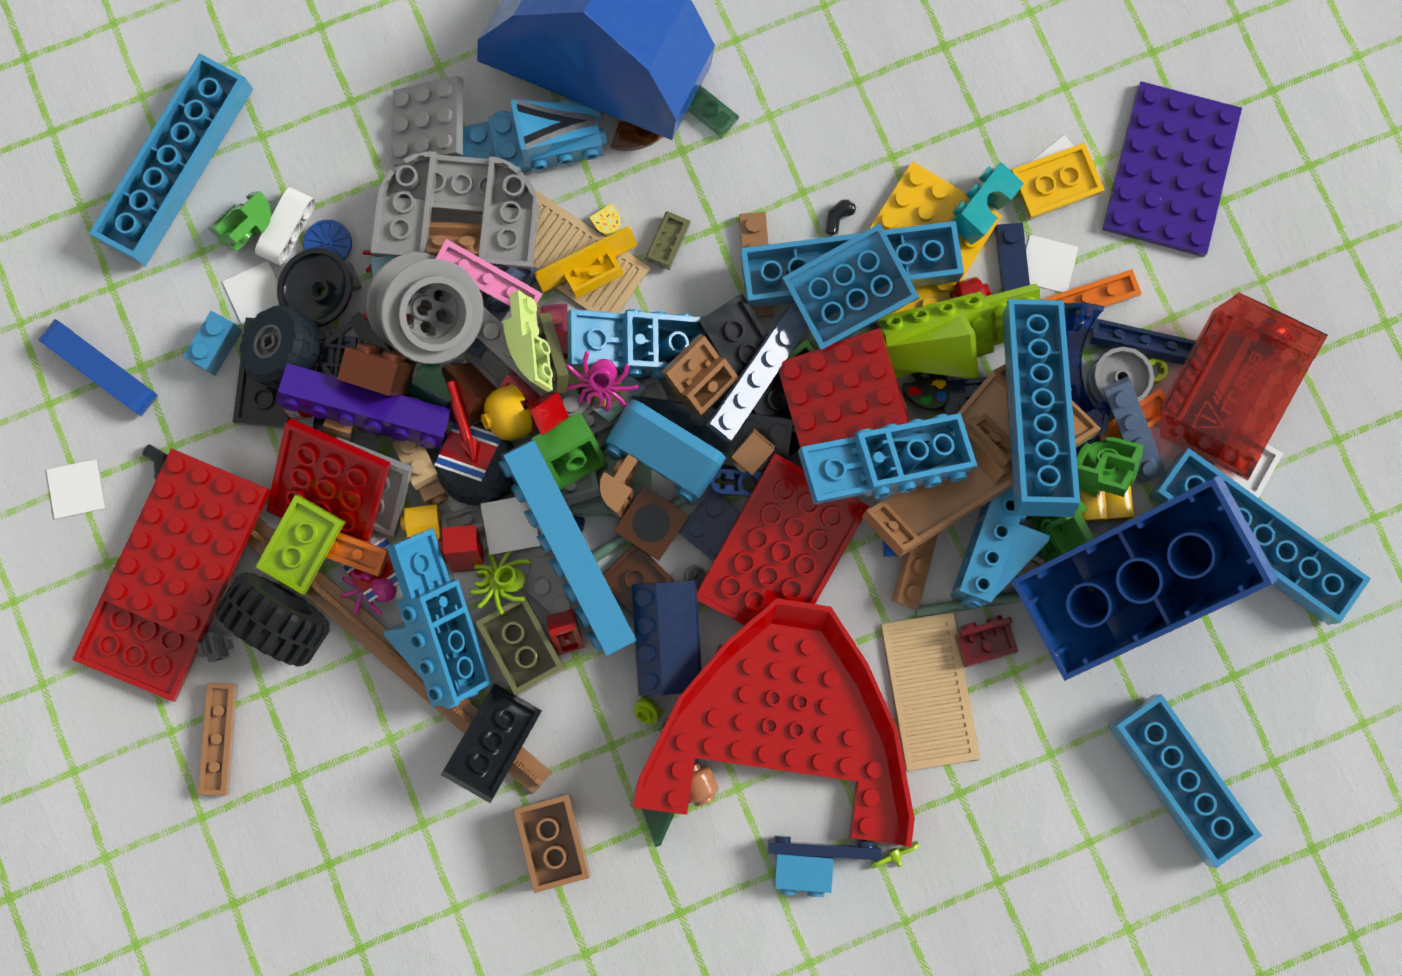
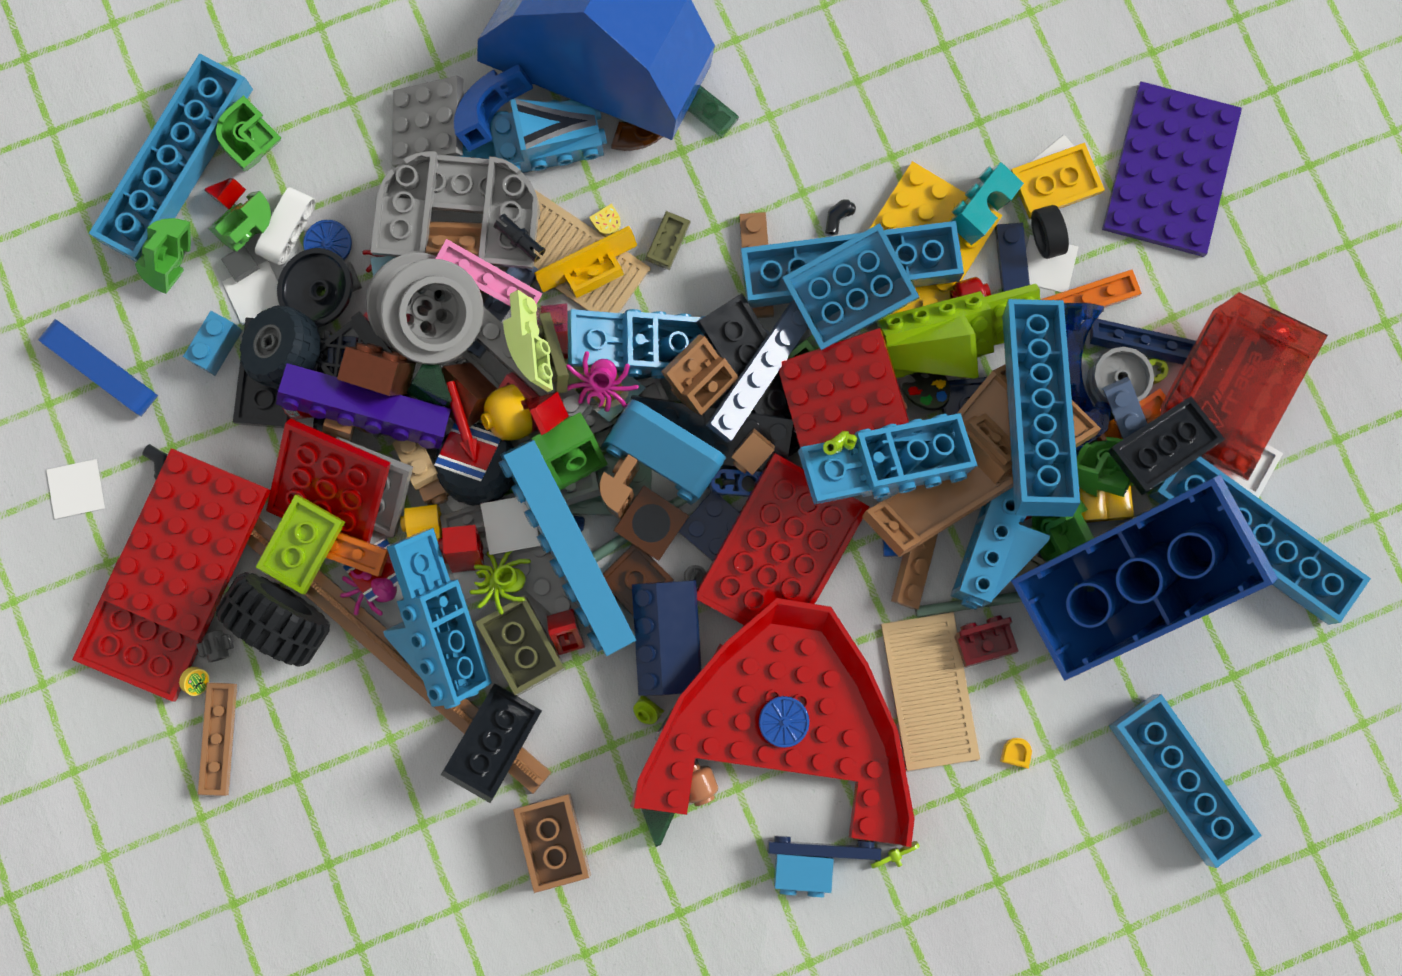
(164, 253): none -> bright green brick
(194, 681): none -> tile
(226, 192): none -> red slope
(240, 264): none -> dark grey tile
(245, 134): none -> bright green brick
(482, 102): none -> blue arch
(519, 237): none -> black pin
(784, 721): none -> blue wheel
(840, 441): none -> lime arm
(1016, 752): none -> yellow tile
(1050, 231): none -> black tyre
(1166, 445): none -> black plate

